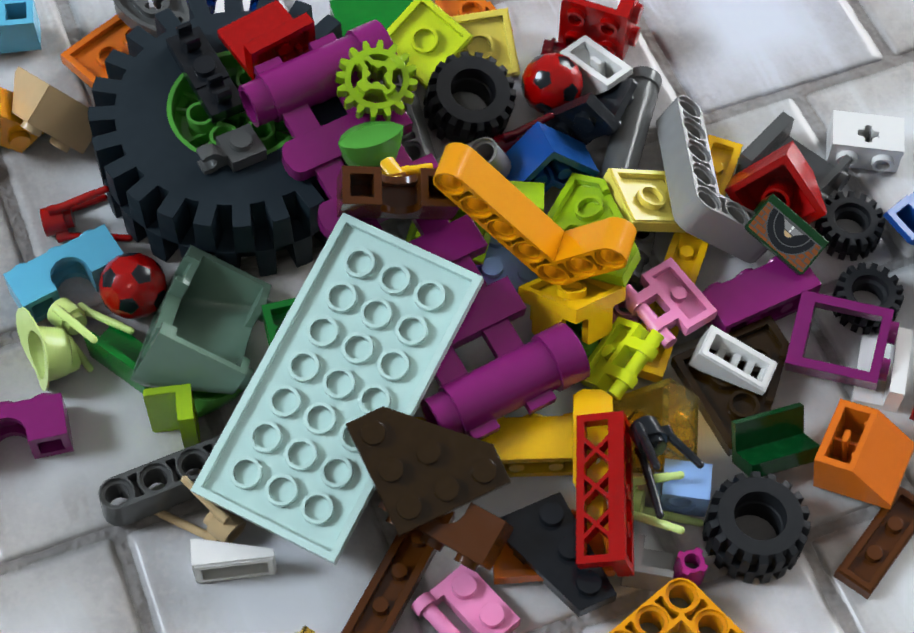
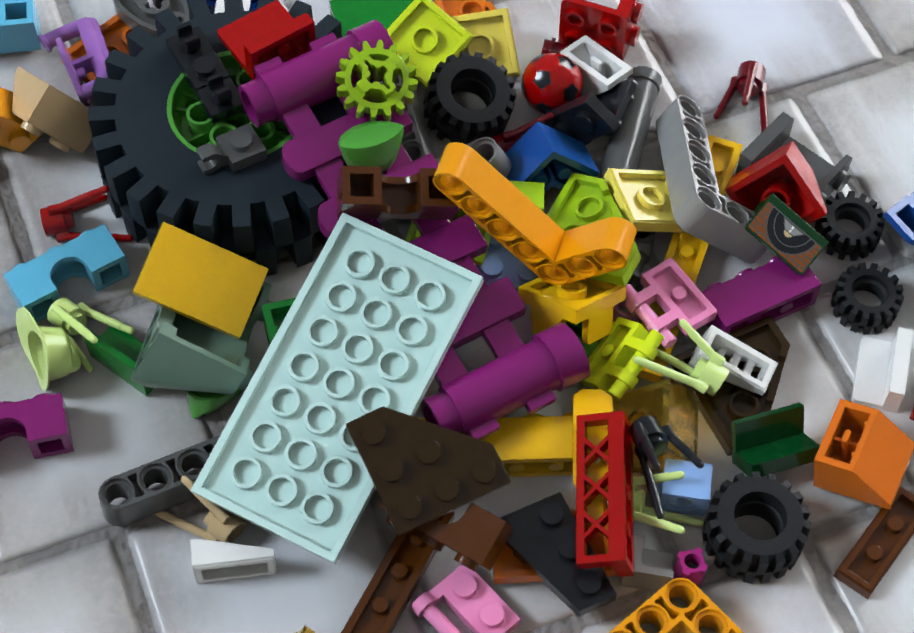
(94, 60): none -> medium lavender piece
(132, 285): red piece -> none
(173, 409): lime panel -> none
(200, 280): none -> yellow tile
(393, 169): yellow hand -> none
(704, 377): none -> yellowish green plant
(748, 83): none -> dark red plant
(798, 363): magenta window -> none
(870, 140): white brick -> none

